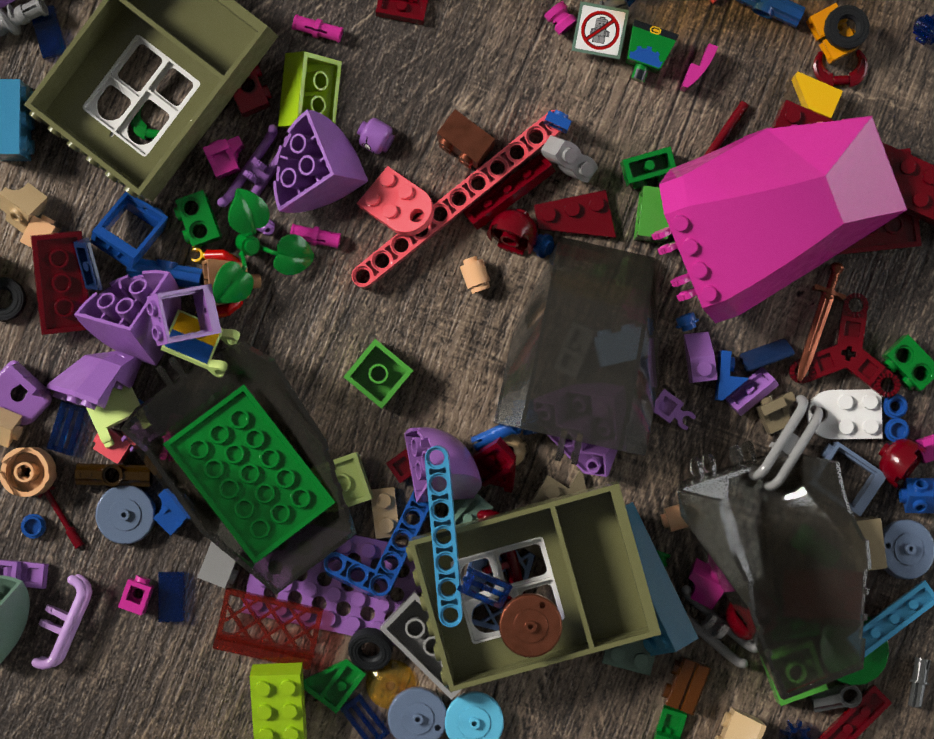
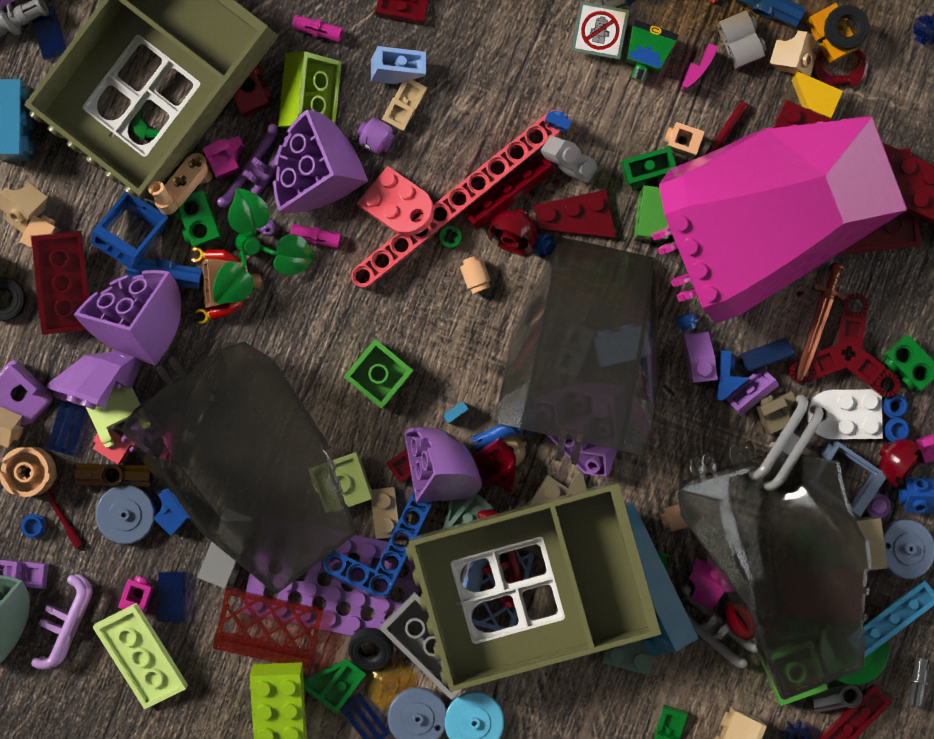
(87, 264): dark blue slope -> none
(140, 656): none -> yellowish green plate
(170, 196): none -> light nougat beam
(199, 350): flag -> none
(205, 310): medium lavender window -> none
(249, 474): green plate -> none
(397, 65): none -> light blue slope
(404, 104): none -> tan slope
(441, 548): dark azure beam -> none
(443, 234): none -> green bush
(455, 412): none -> dark azure tile
(465, 140): copper brick -> none
(469, 580): clear blue tile -> none
(530, 625): copper wheel -> none
(559, 16): dark pink wheel -> none
(669, 408): medium lavender plate -> none
(686, 684): reddish brown brick -> none
(692, 135): none -> light nougat brick
(741, 39): none -> light grey brick
(794, 54): none -> tan brick
(879, 506): none -> medium lavender plate

